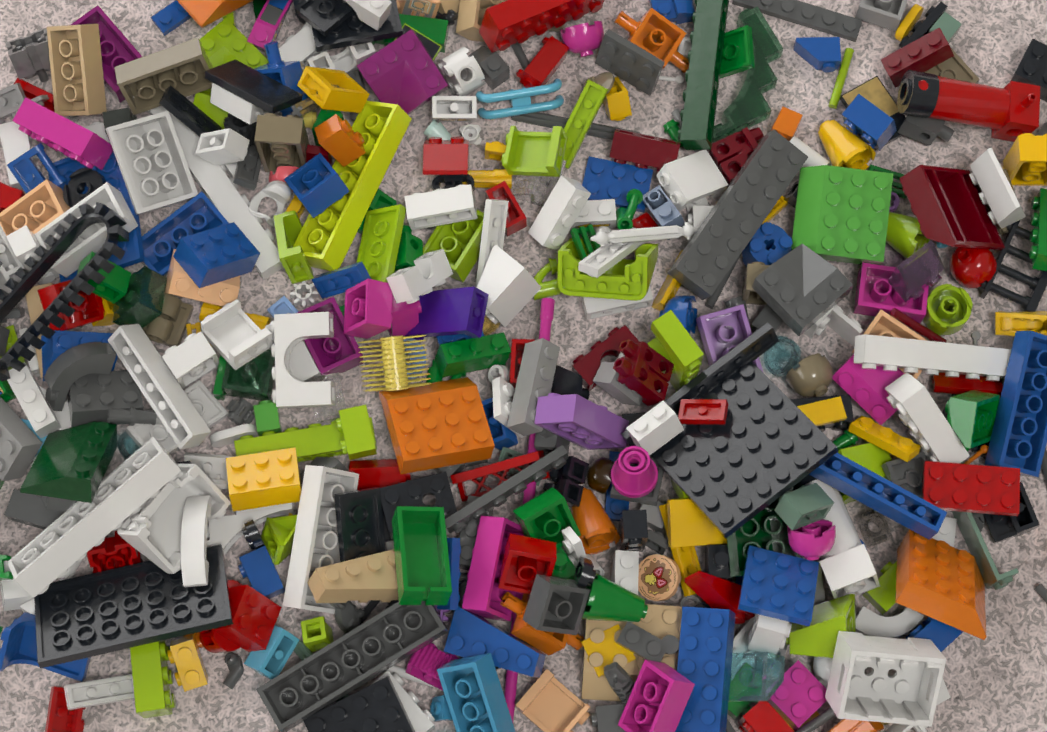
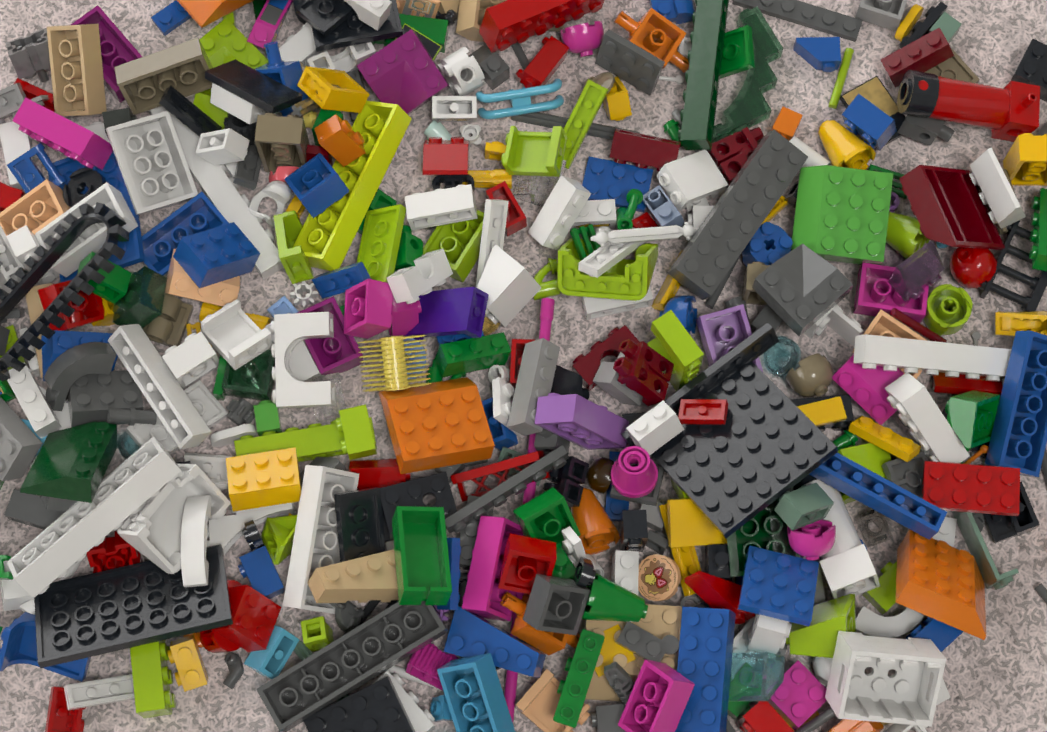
(579, 676): none -> green bracket

